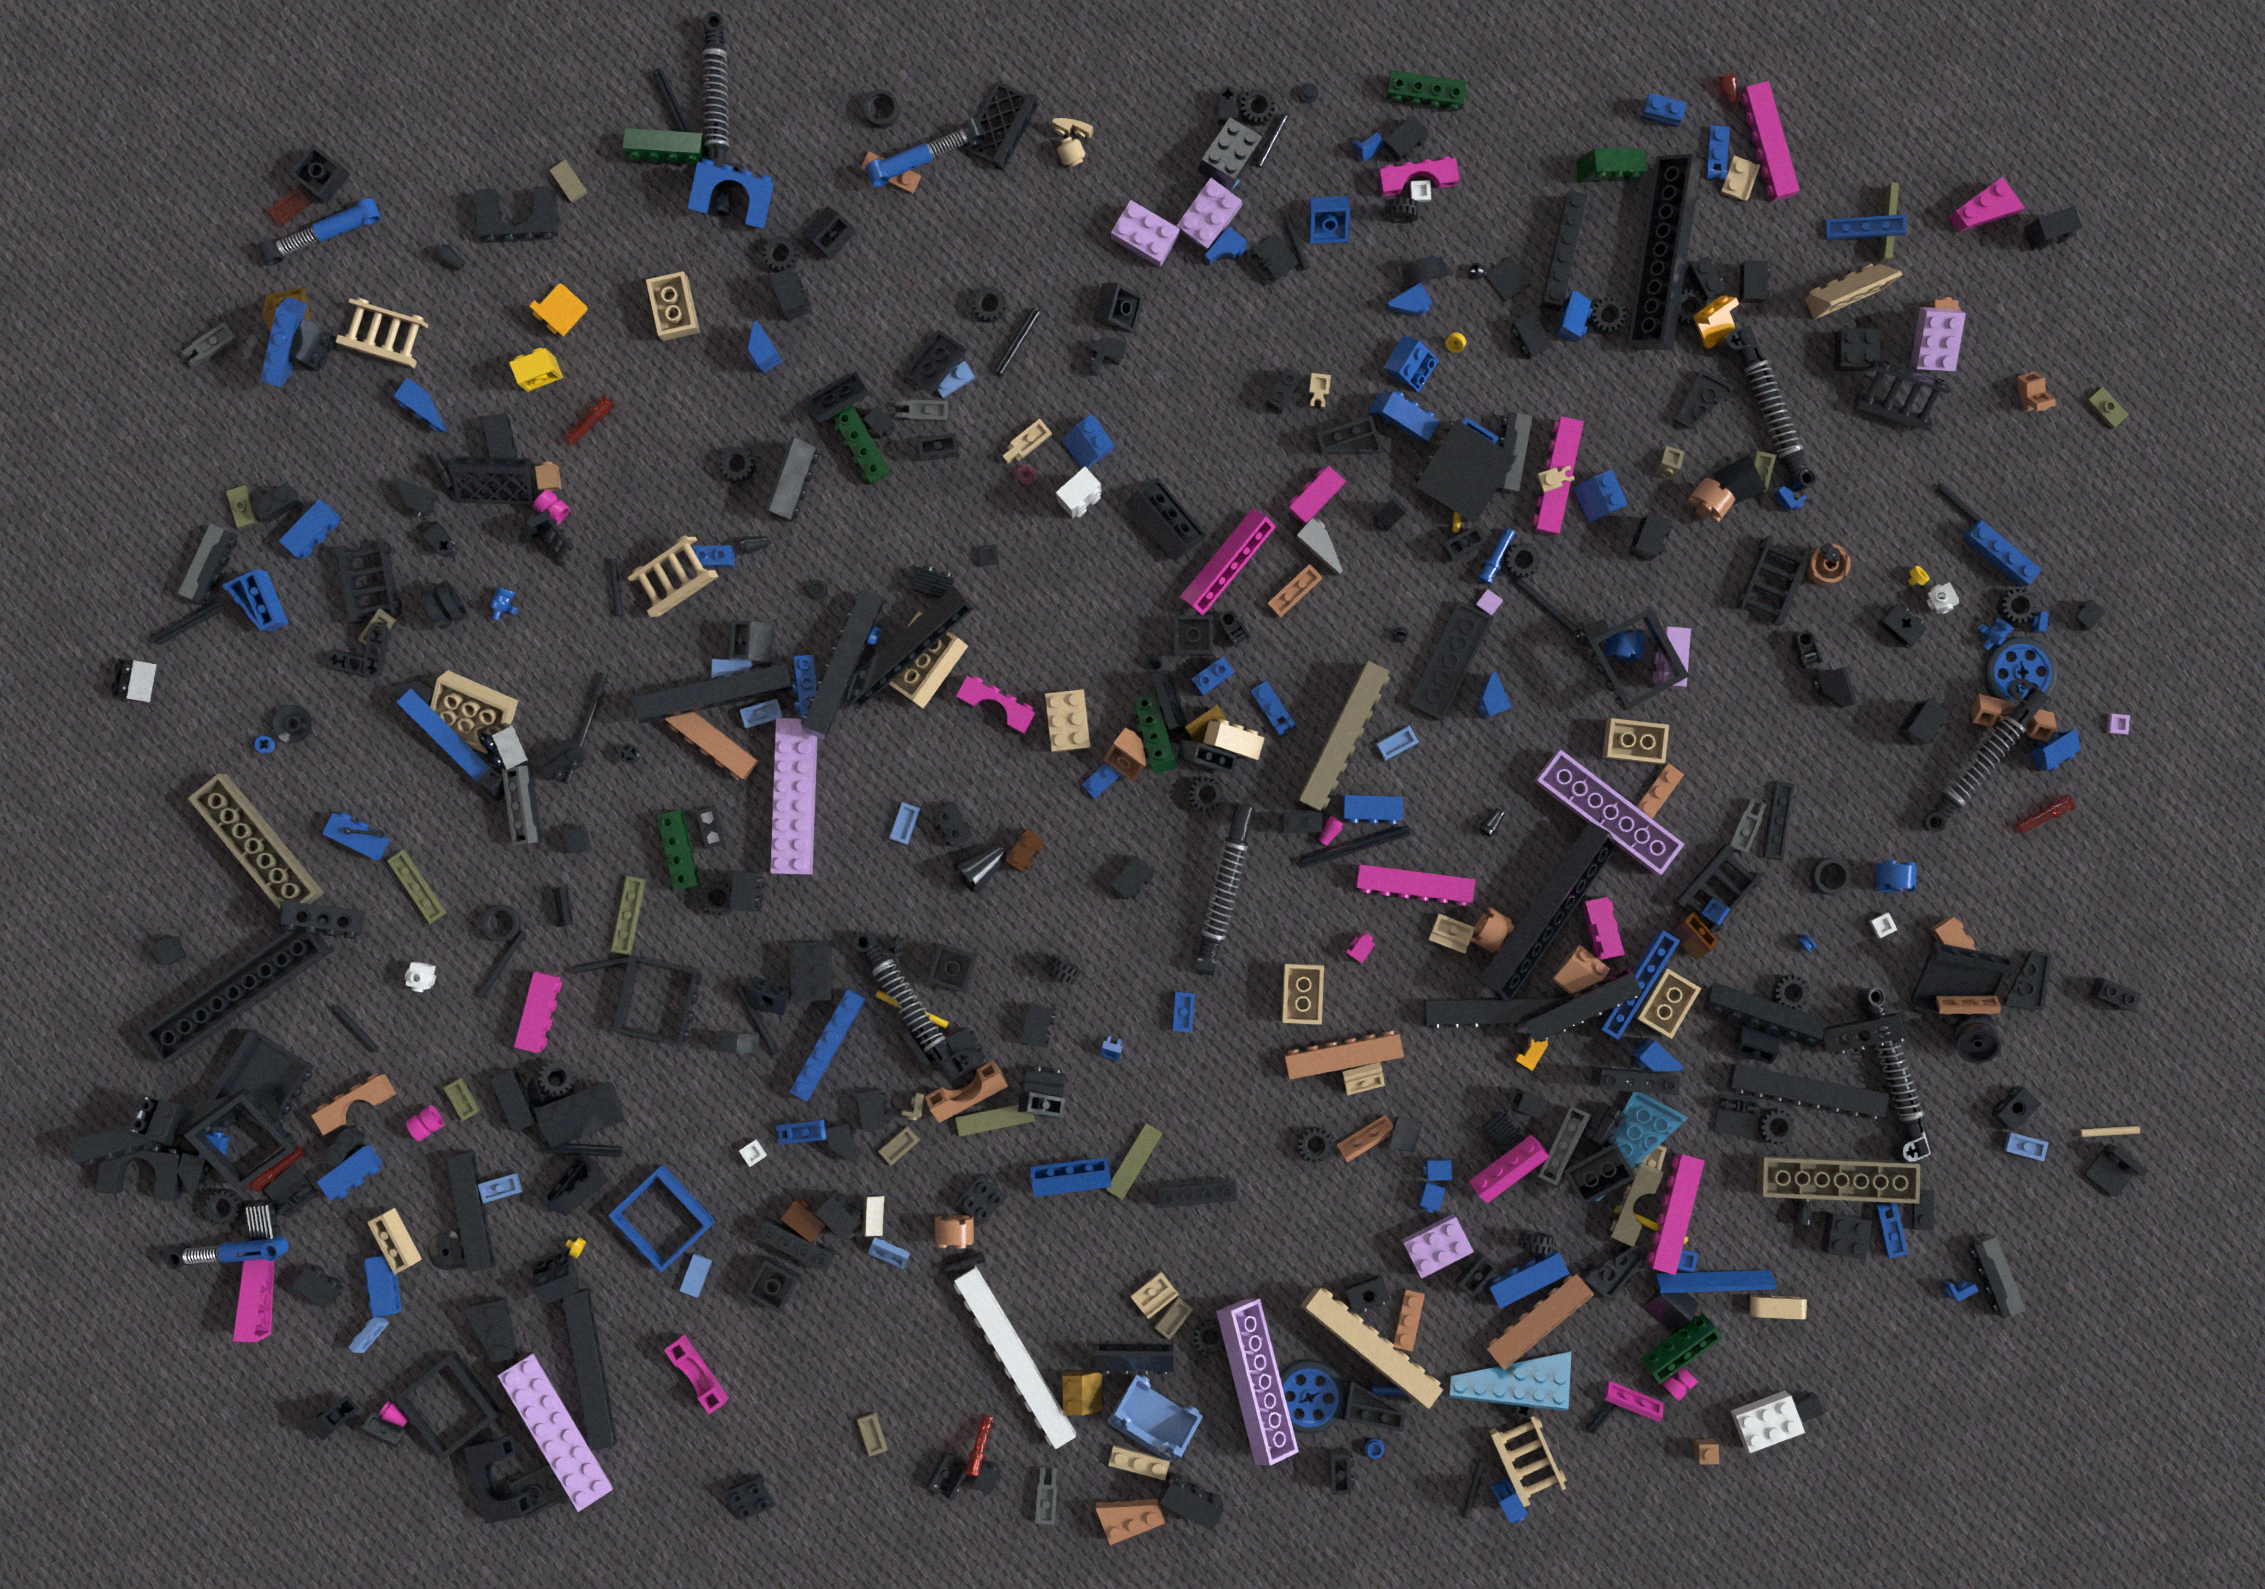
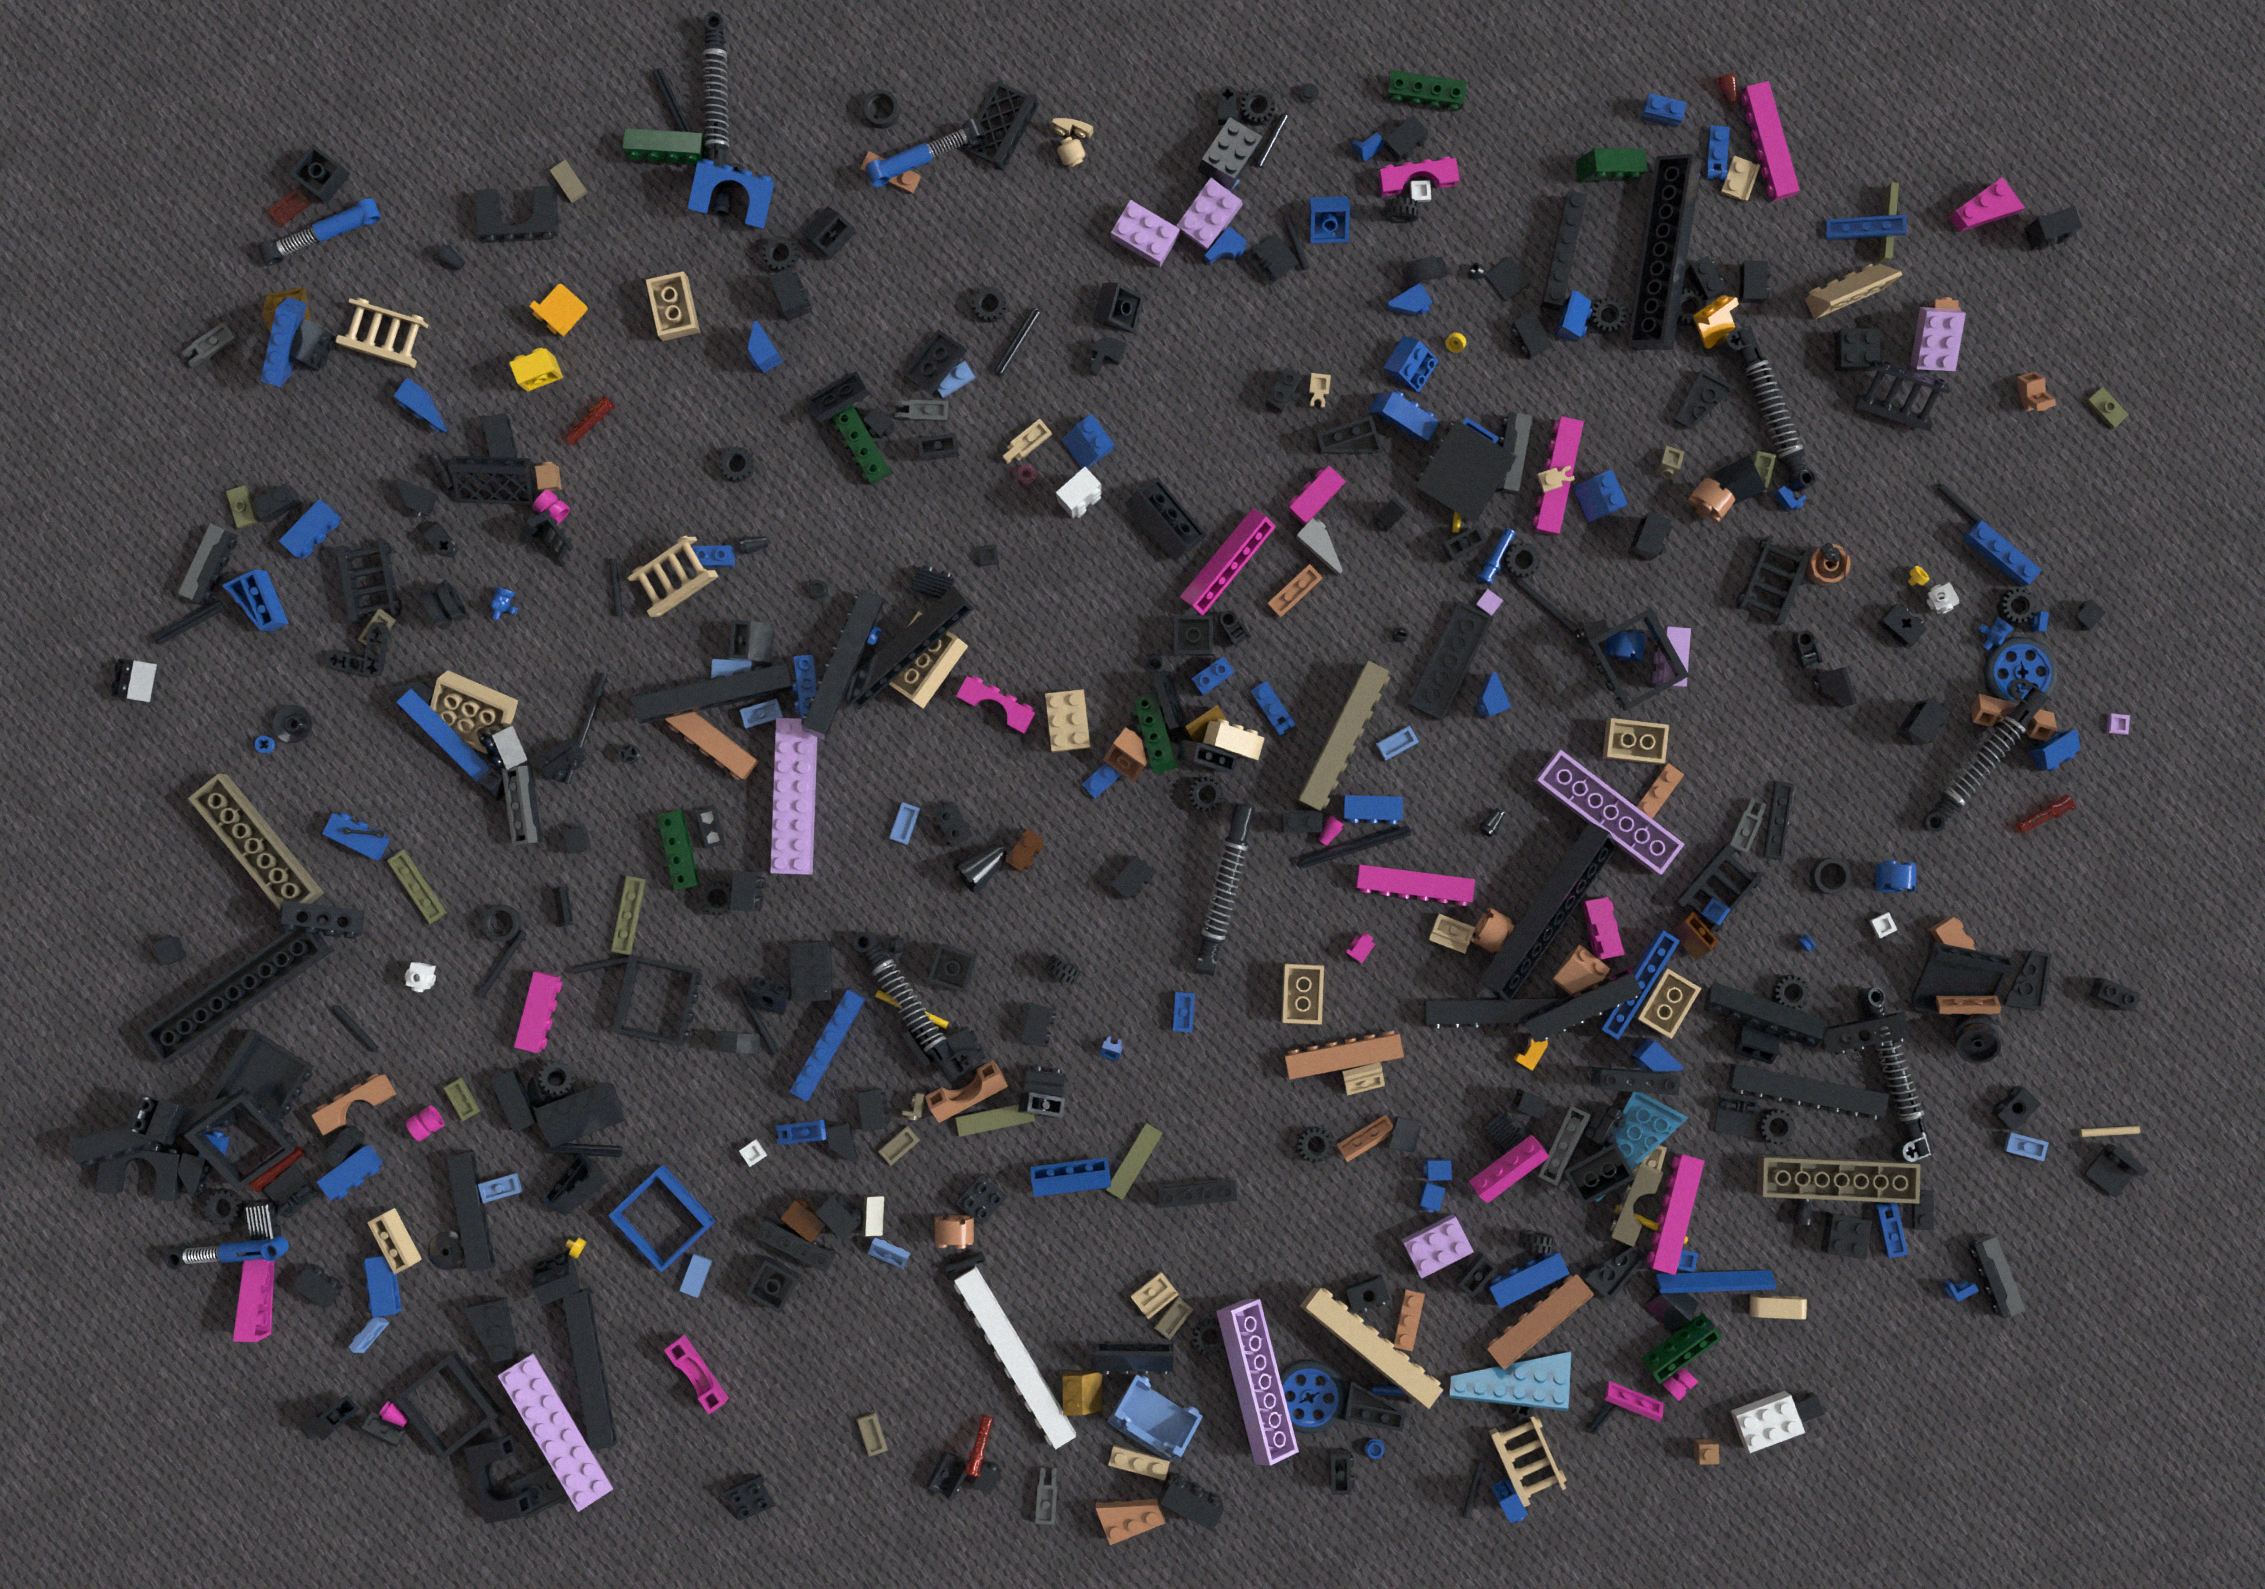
(792, 479): slope -> none

